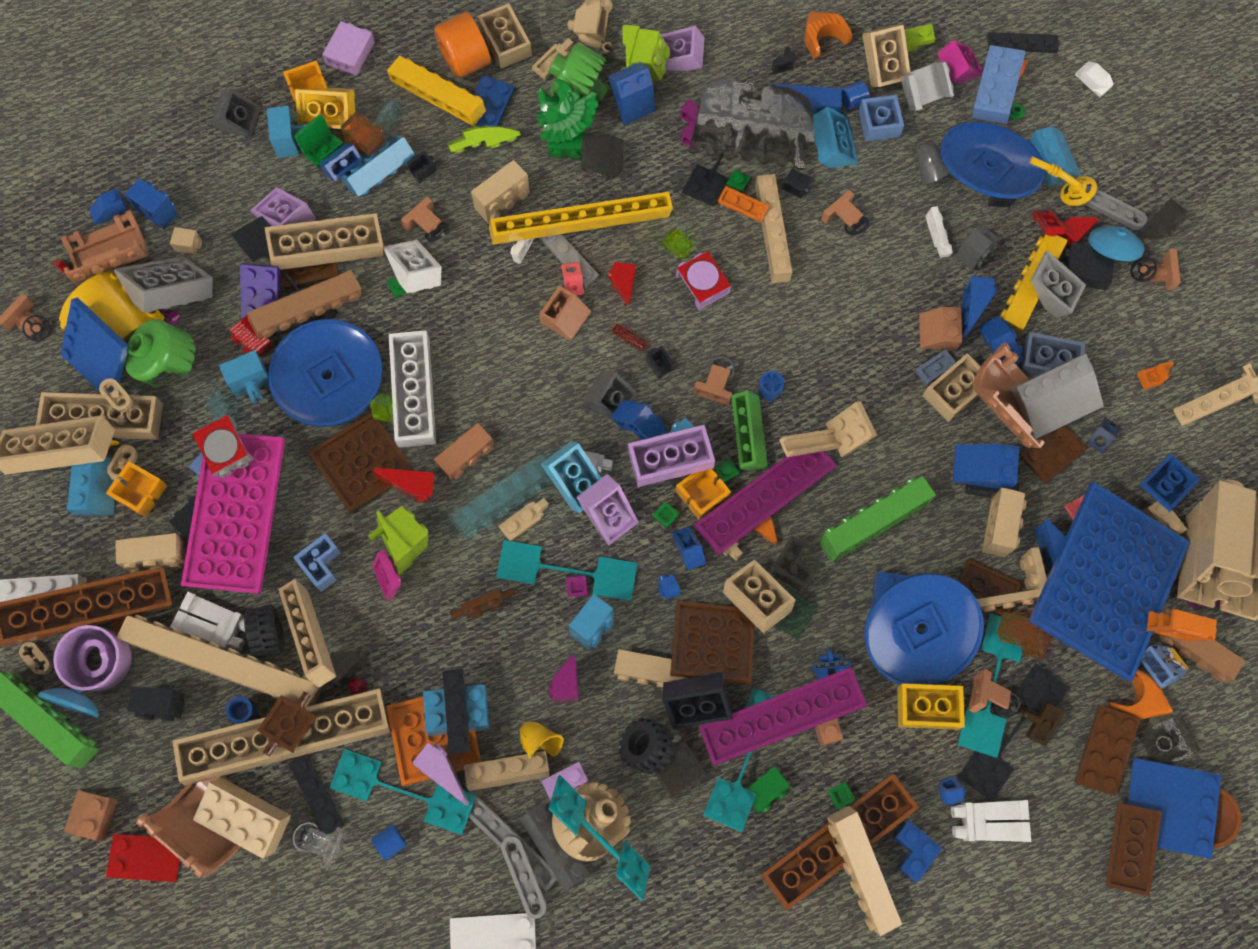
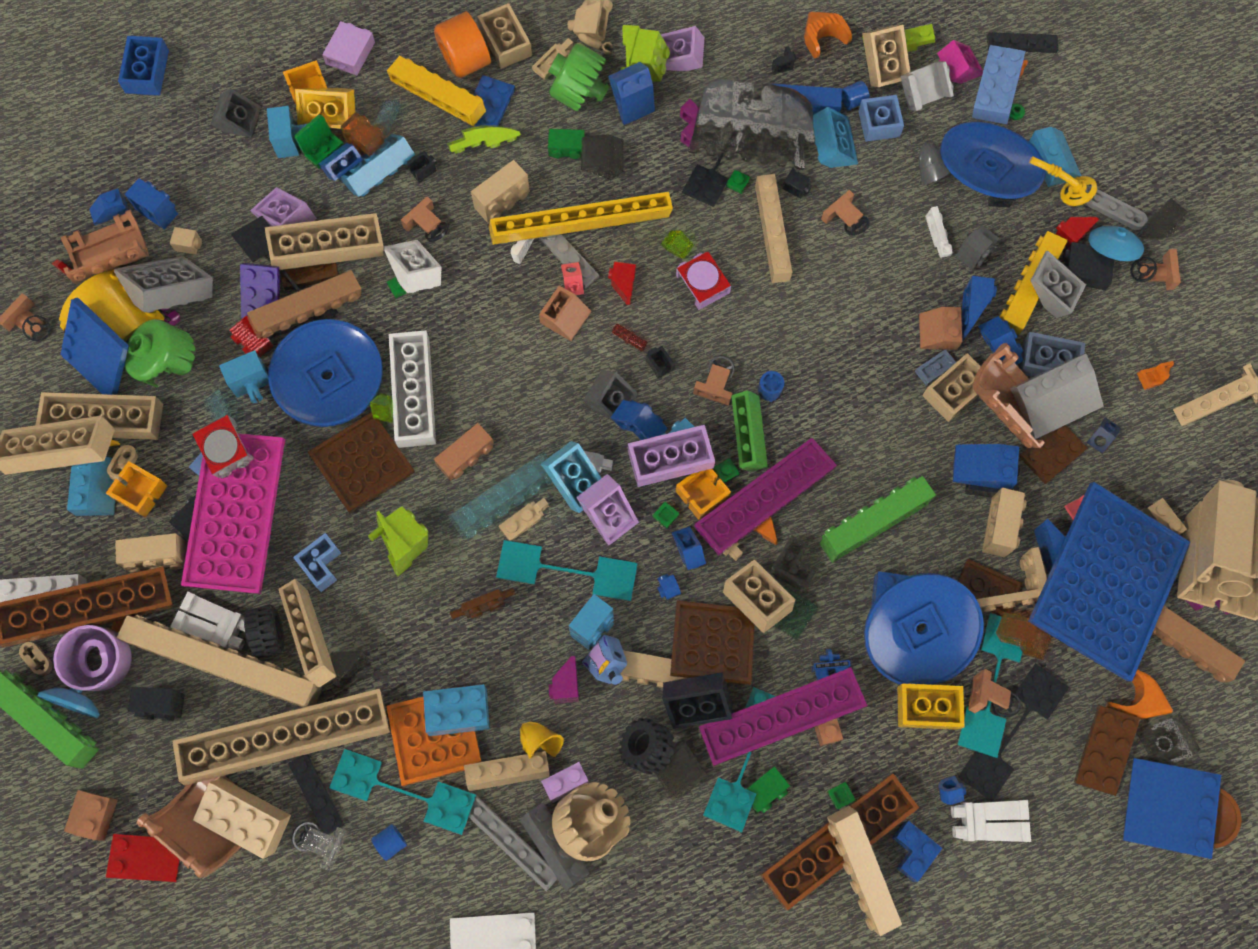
(117, 396): tan plate -> none
(143, 65): none -> blue brick
(241, 710): blue piece -> none
(286, 724): reddish brown plate -> none
(357, 686): dark red plate -> none
(385, 574): dark pink plate -> none
(412, 484): red slope -> none
(435, 764): lavender slope -> none
(456, 711): black plate -> none
(524, 877): light grey plate -> none
(566, 113): green piece -> none
(569, 809): teal hinge -> none
(576, 585): magenta tile -> none
(606, 660): none -> medium blue torso
(743, 204): orange tile -> none
(845, 432): tan bracket -> none
(1044, 723): dark brown plate -> none
(1048, 222): red plate -> none
(1095, 78): white slope -> none
(1133, 849): reddish brown plate -> none
(1164, 664): medium blue torso -> none
(1169, 482): blue slope -> none
(1182, 625): orange window -> none

